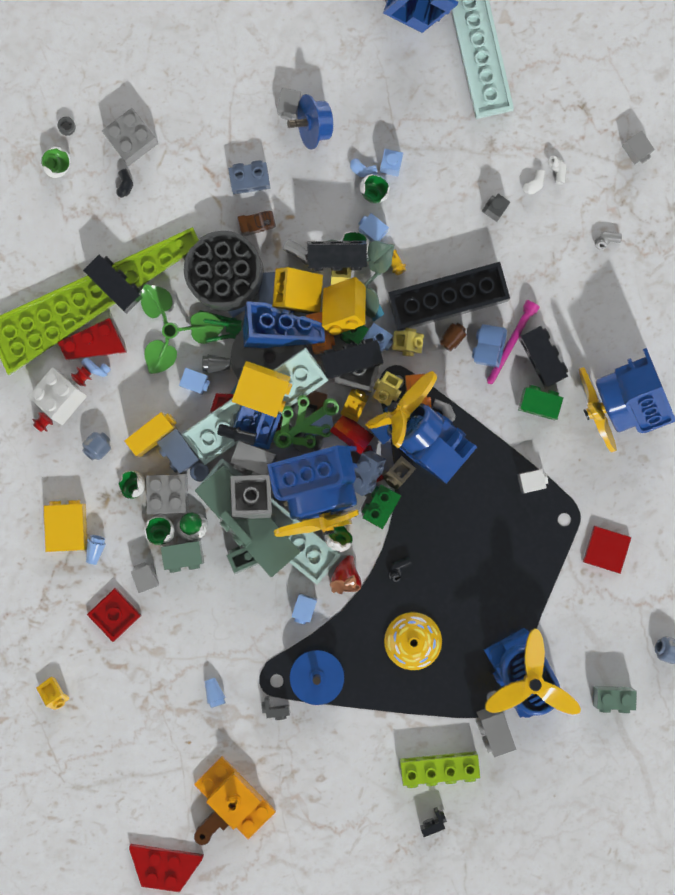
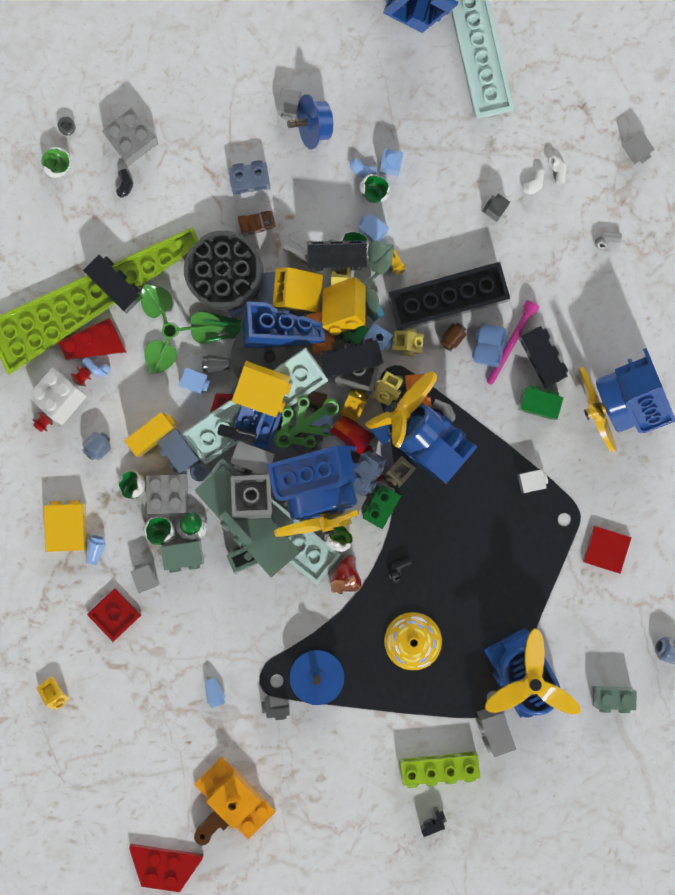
(304, 609): light blue brick -> none

